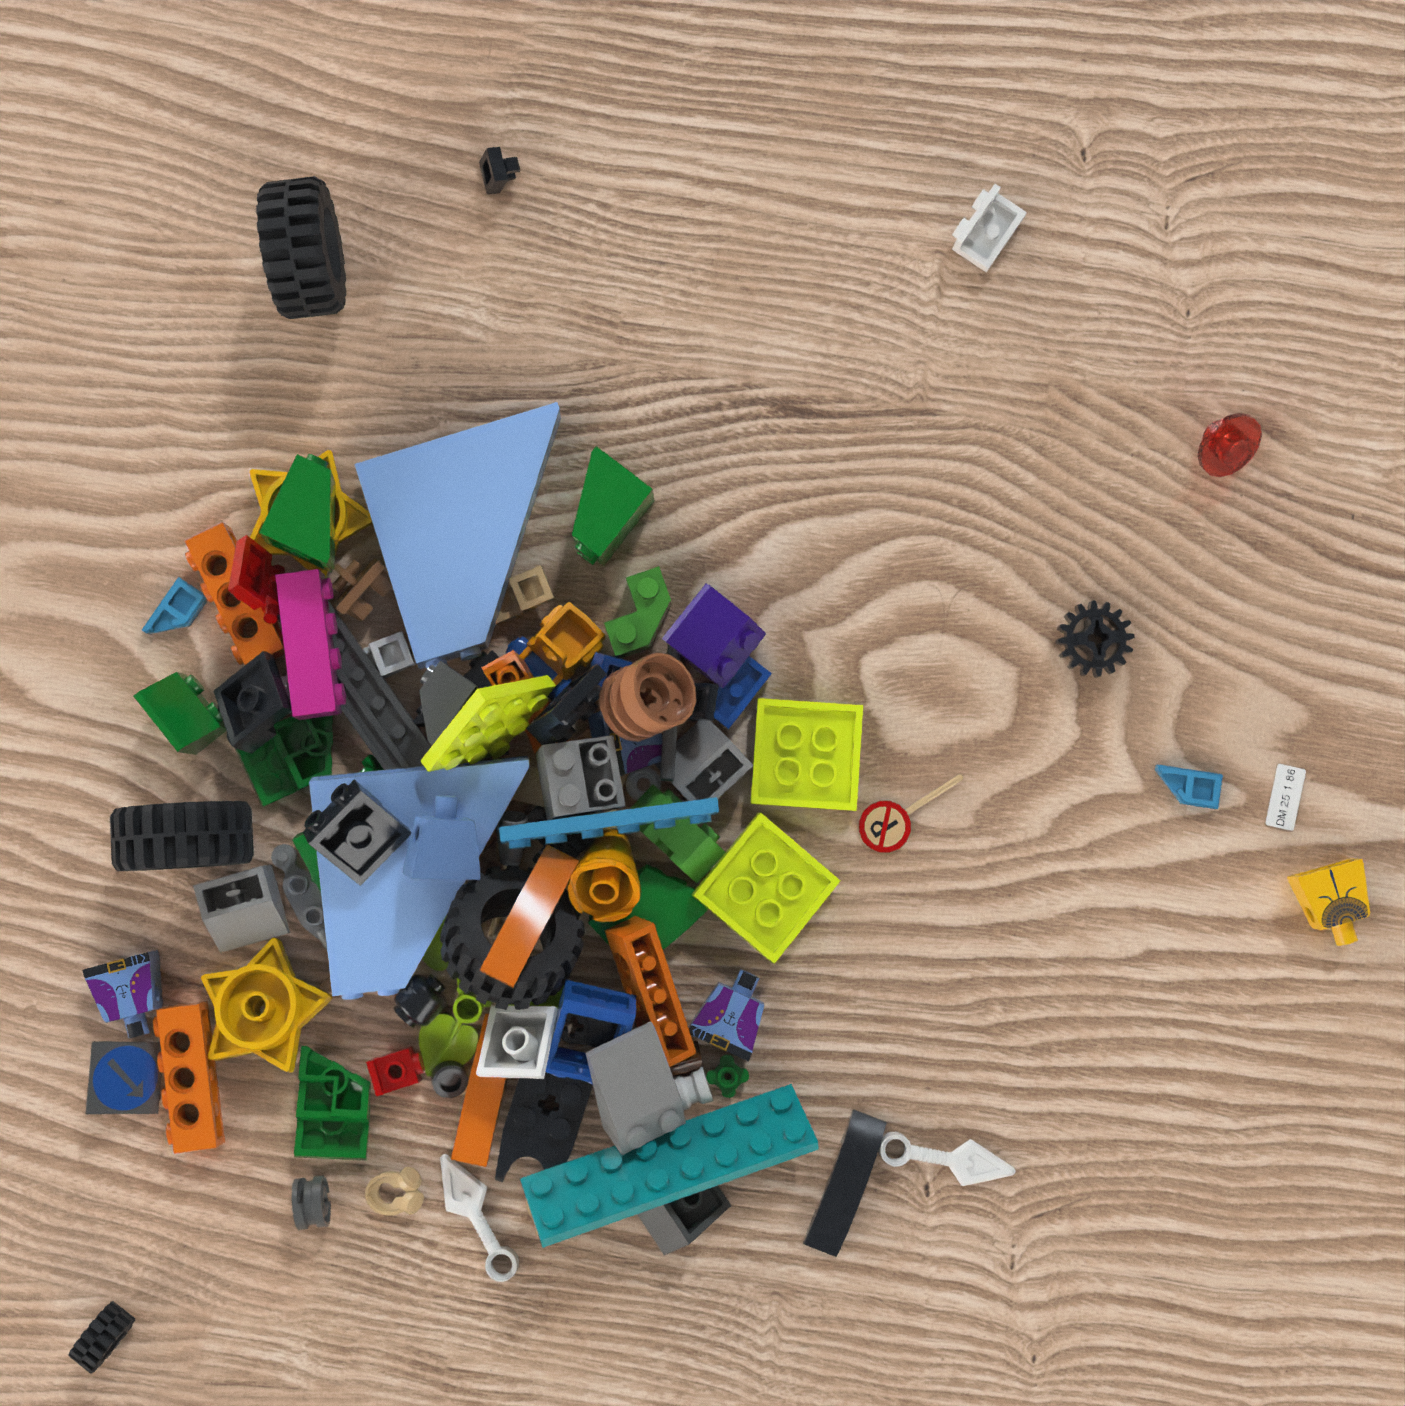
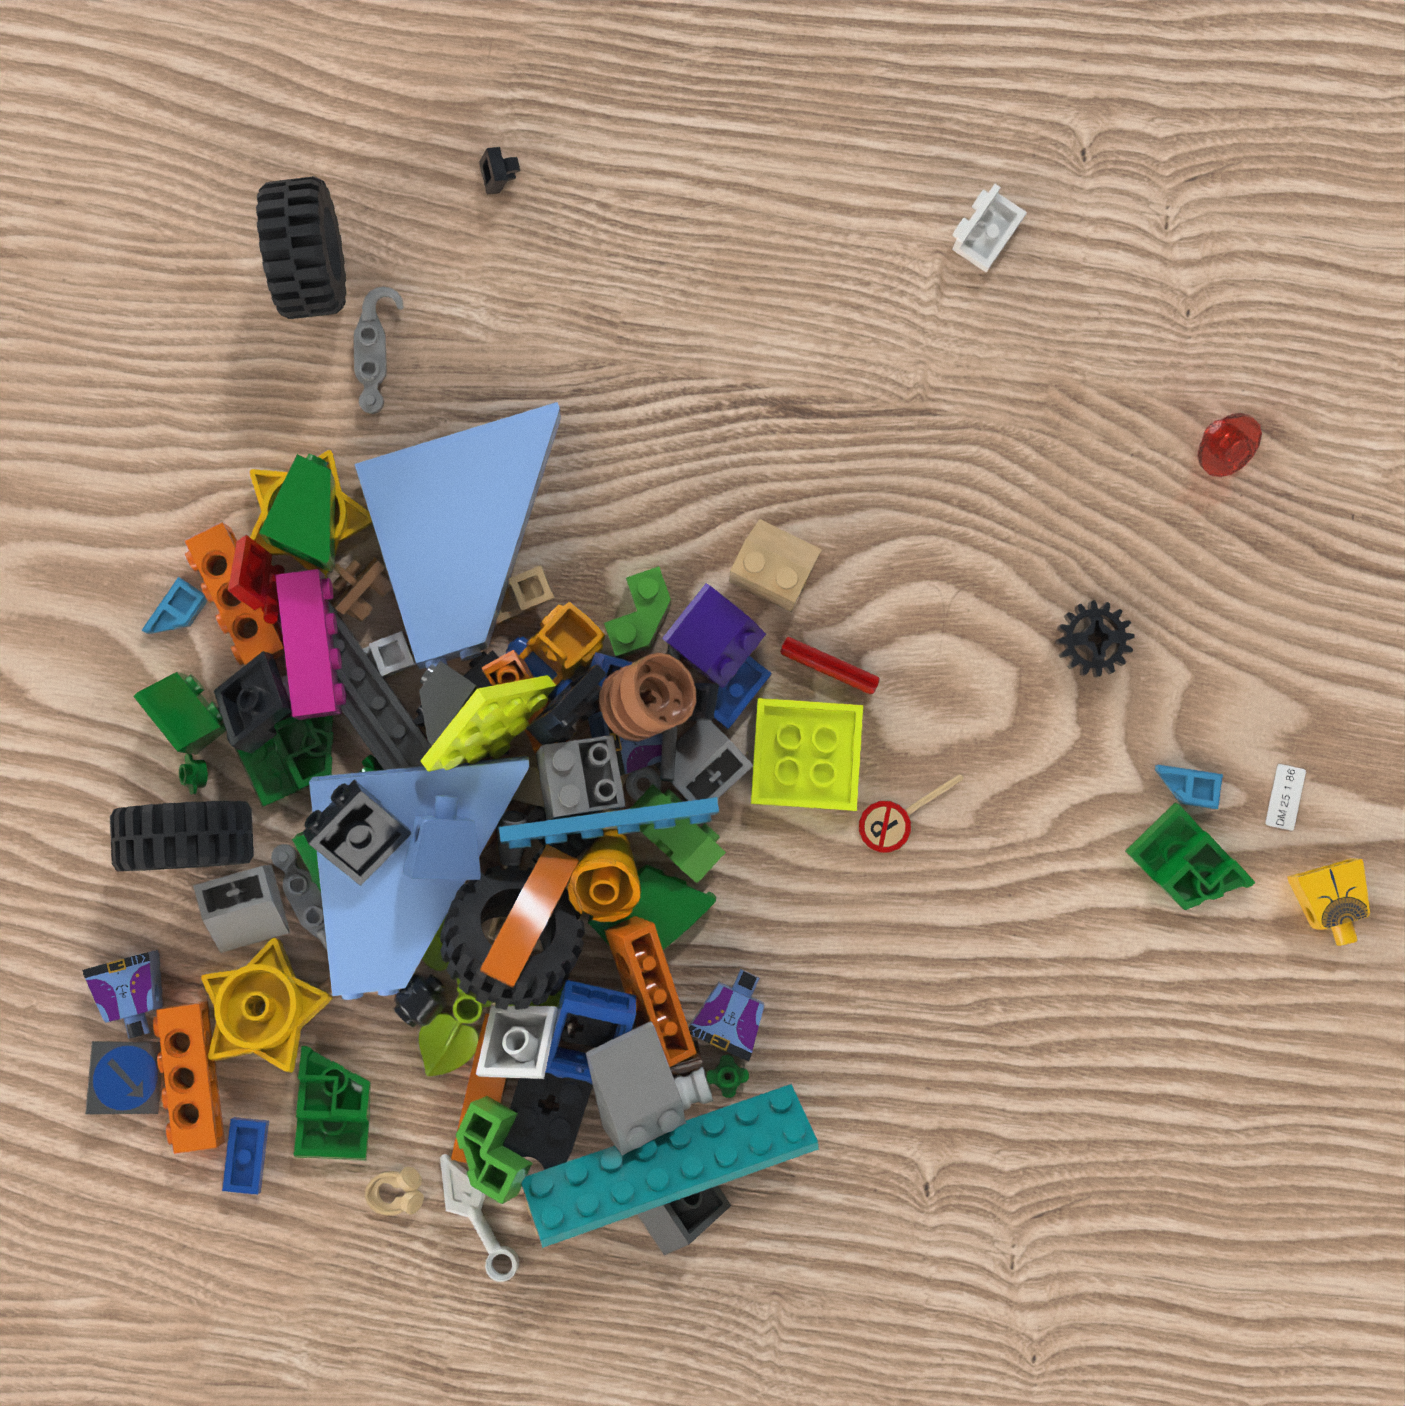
(101, 1337): black tyre -> none
(193, 774): none -> green plate
(245, 1155): none -> blue plate
(311, 1202): dark grey wheel -> none
(370, 349): none -> light grey piece
(380, 1074): red brick -> none
(449, 1079): black tile -> none
(491, 1166): none -> bright green brick
(608, 508): green slope -> none
(766, 887): neon yellow plate -> none
(774, 565): none -> tan slope
(829, 665): none -> red axle
(846, 1183): black slope -> none
(968, 1162): white piece -> none
(1186, 860): none -> green slope

